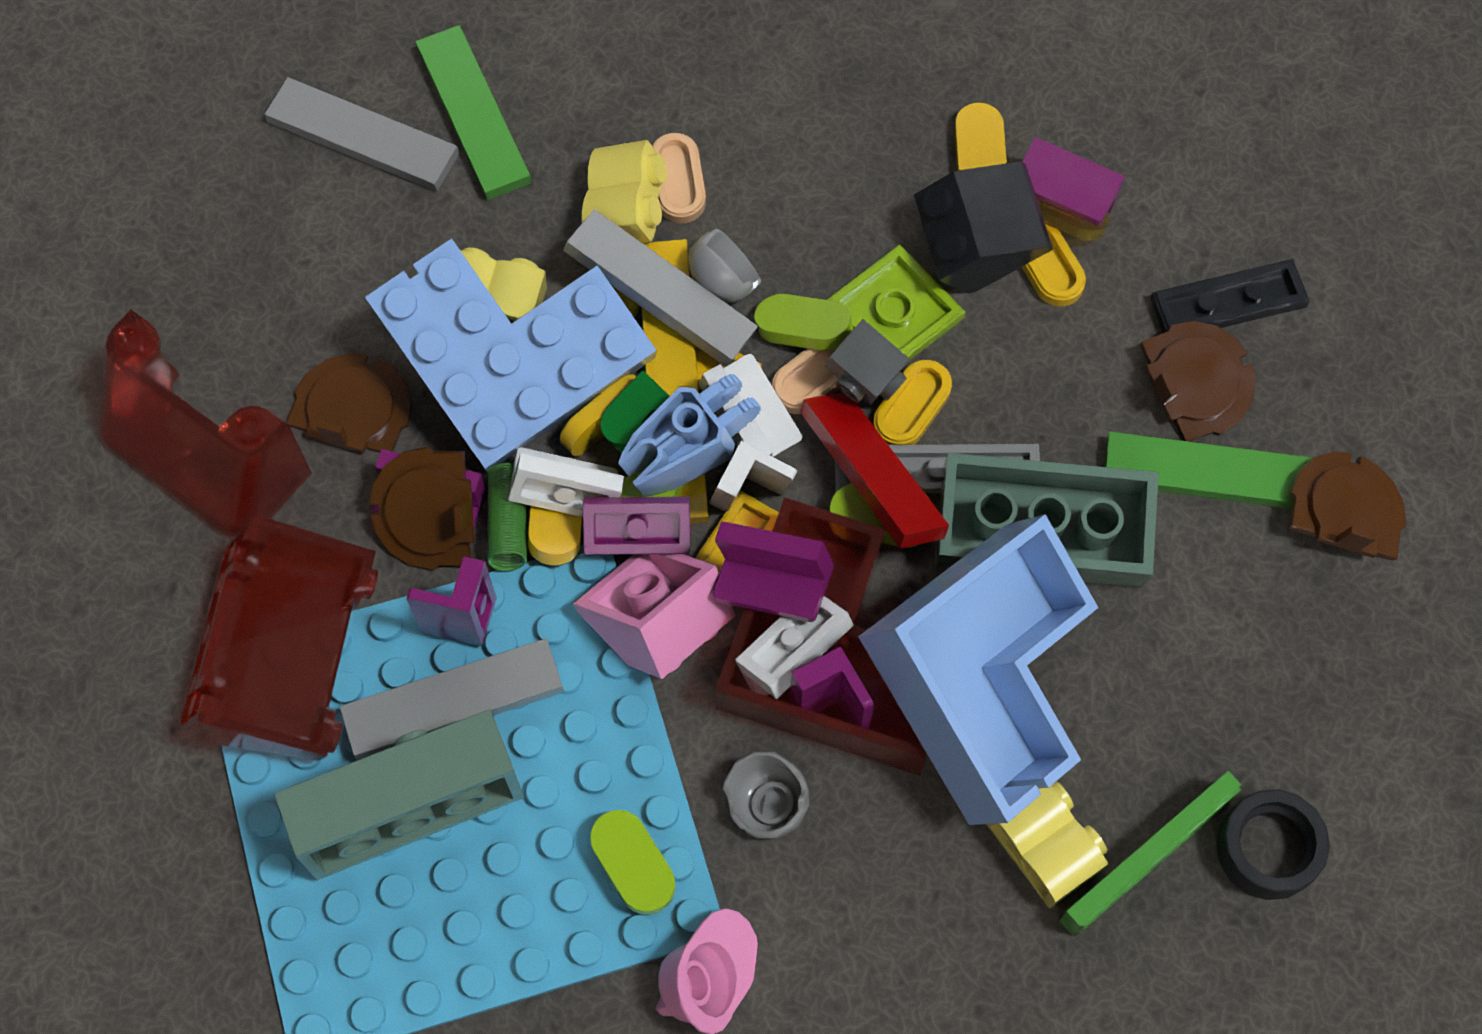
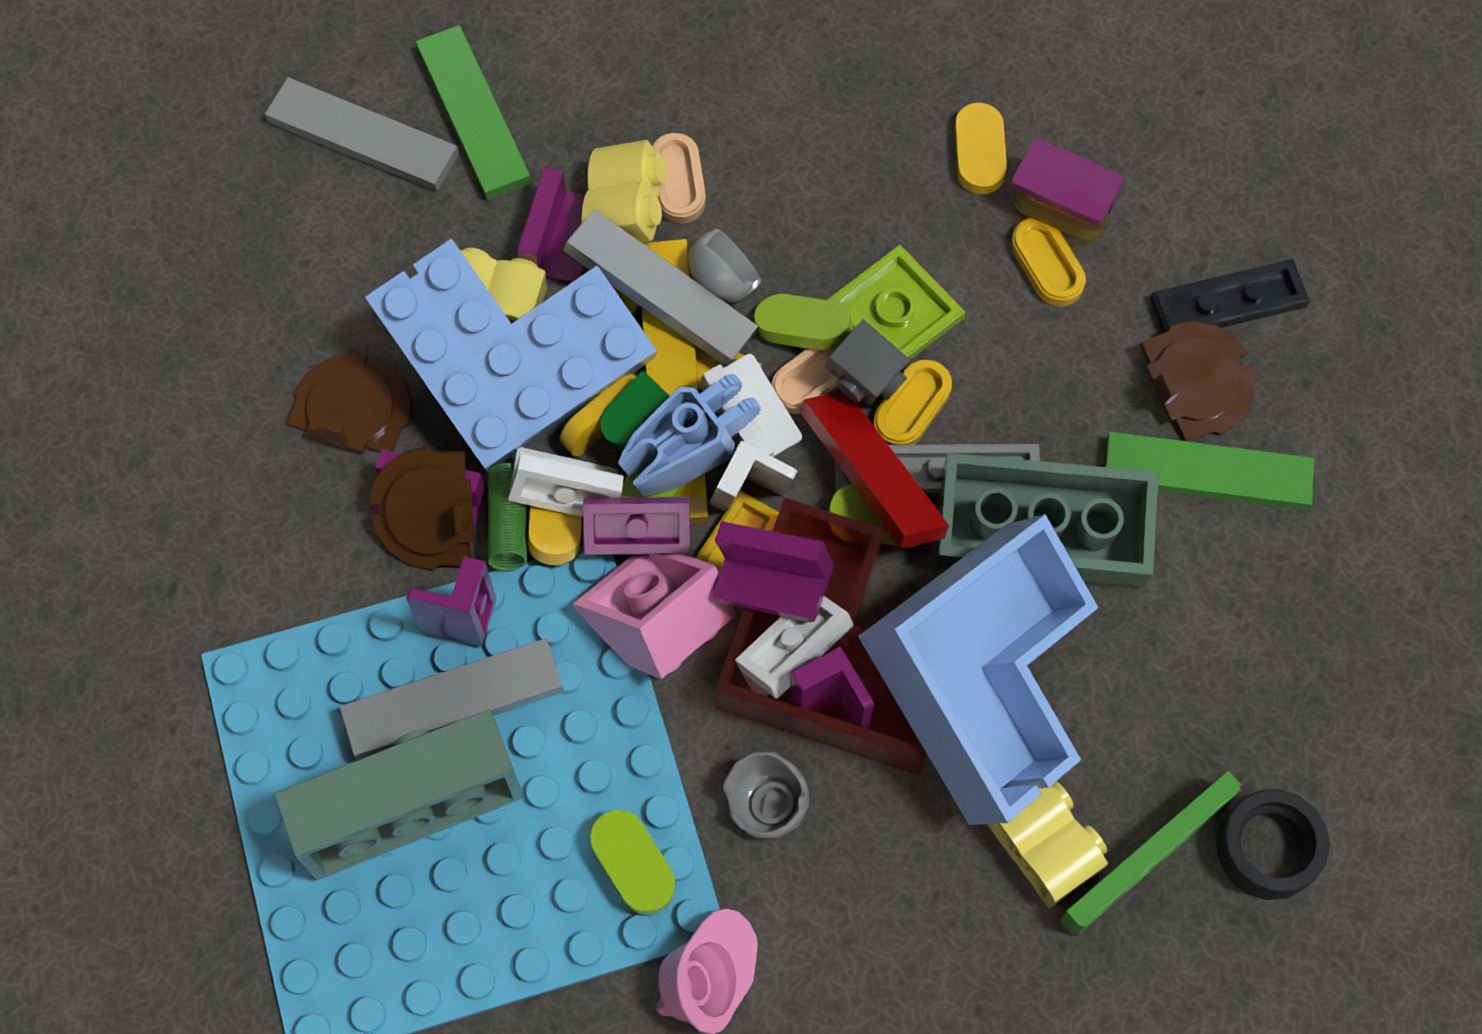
(213, 470): clear red windscreen -> none
(275, 641): clear red windscreen -> none
(549, 226): none -> magenta panel
(982, 224): black slope -> none
(1348, 505): reddish brown piece -> none

